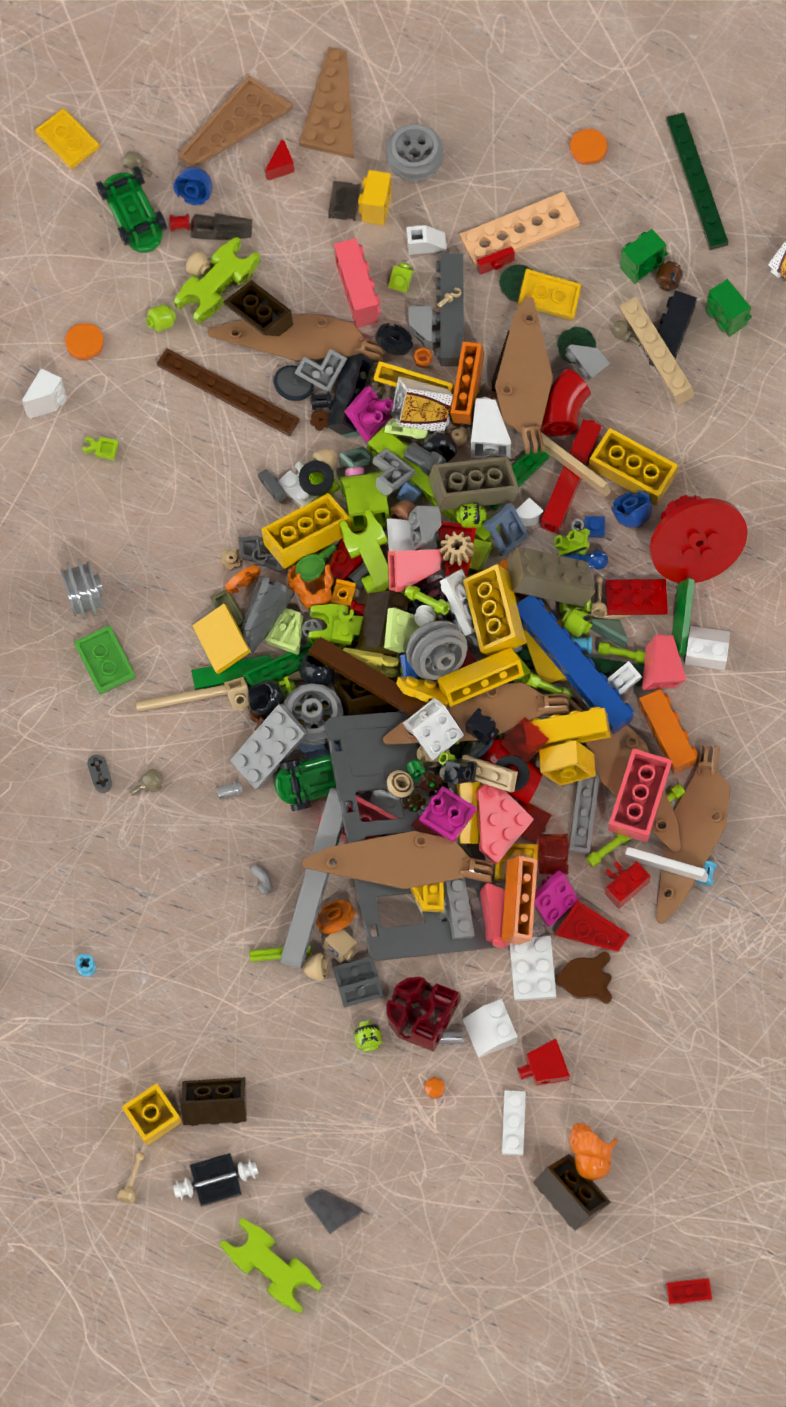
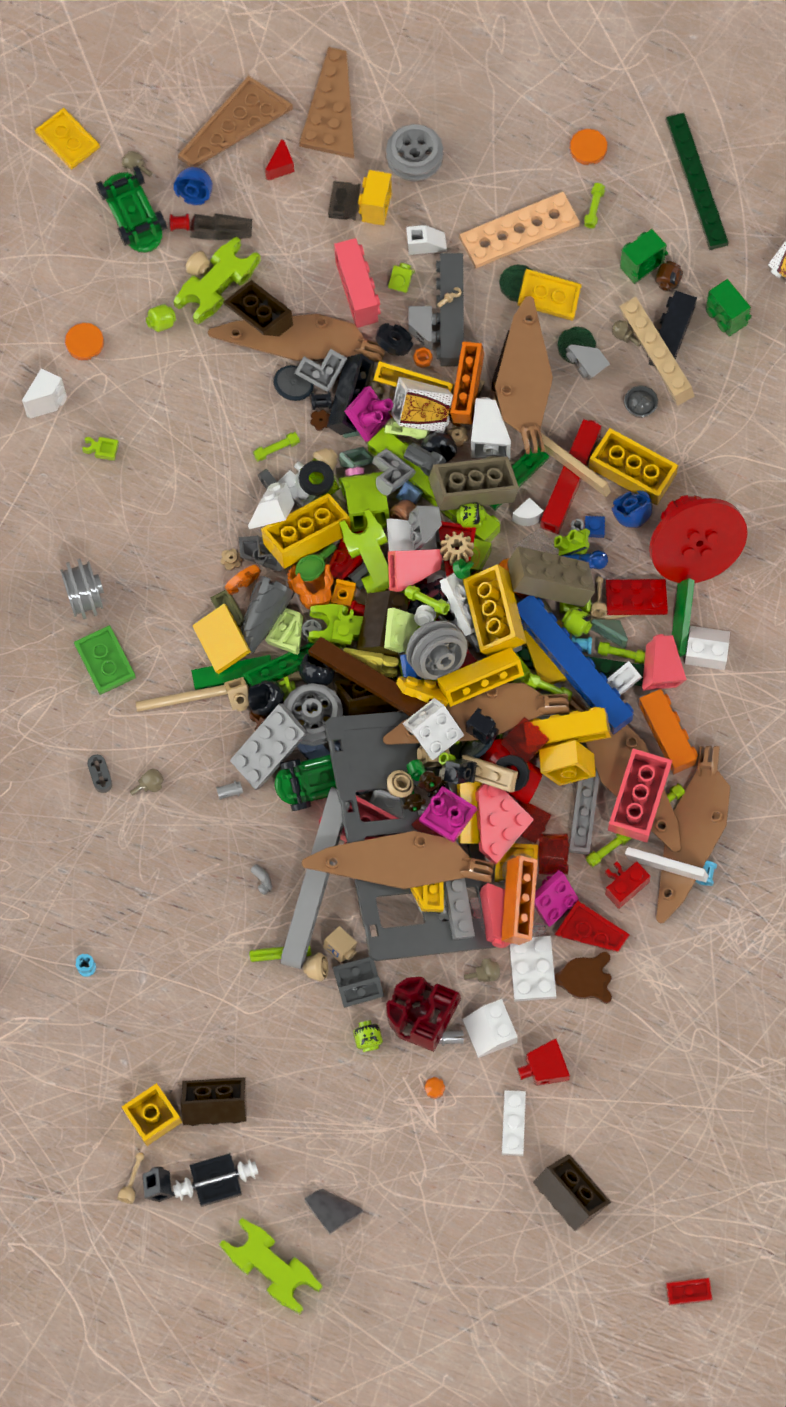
(157, 1184): none -> black brick
(228, 392): reddish brown tile -> none
(273, 506): none -> white slope
(291, 439): none -> lime bar
(335, 916): orange tile -> none
(462, 569): none -> green tile
(486, 972): none -> dark tan piece
(496, 260): red plate -> none
(511, 527): sand blue plate -> none
(564, 404): red brick -> none
(590, 1152): orange hair -> none
(597, 192): none -> lime bar
(641, 401): none -> dark grey hat

